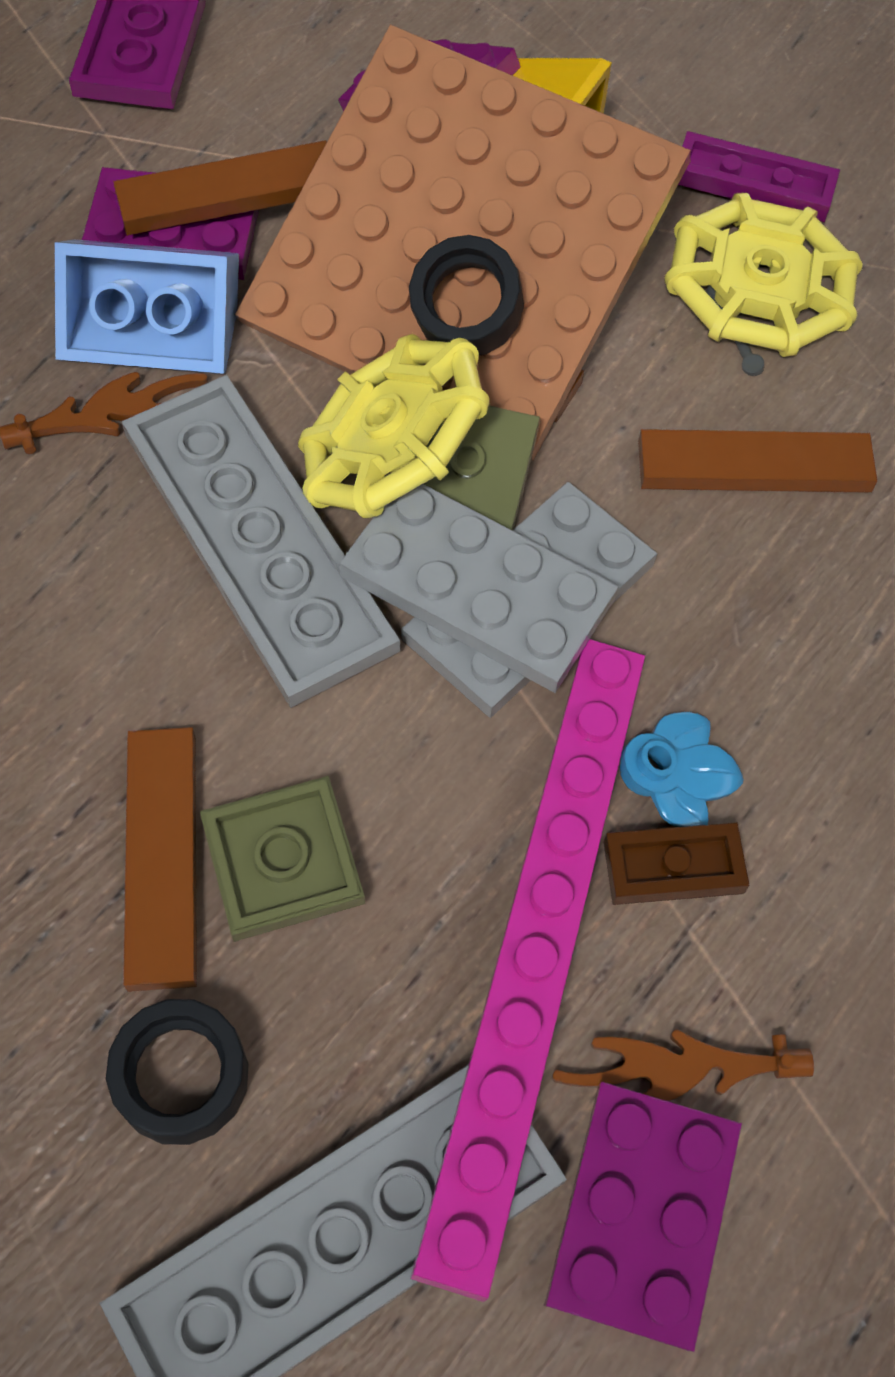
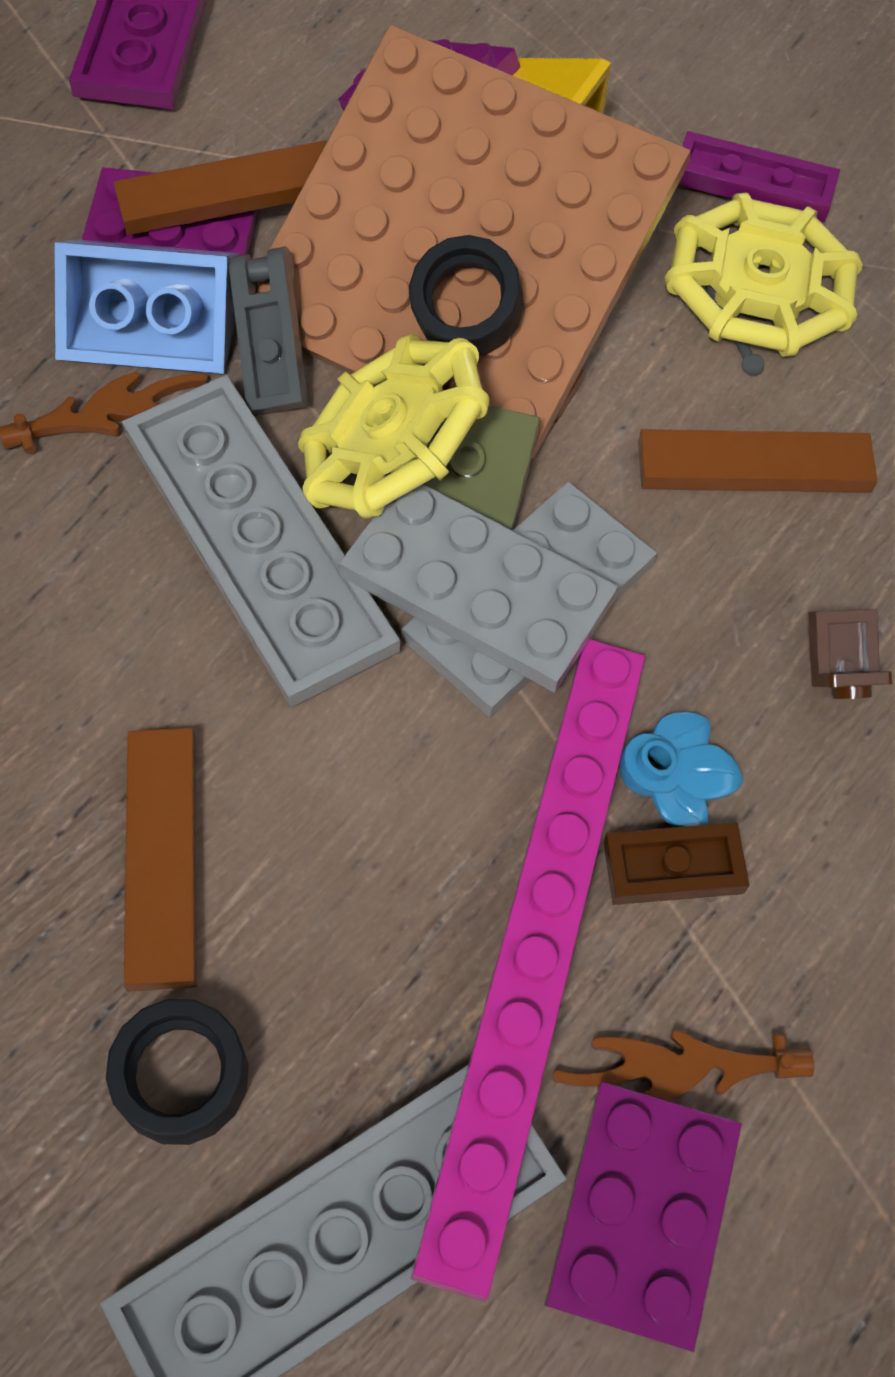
(268, 332): none -> dark grey plate
(281, 858): olive plate -> none
(846, 652): none -> reddish brown bracket

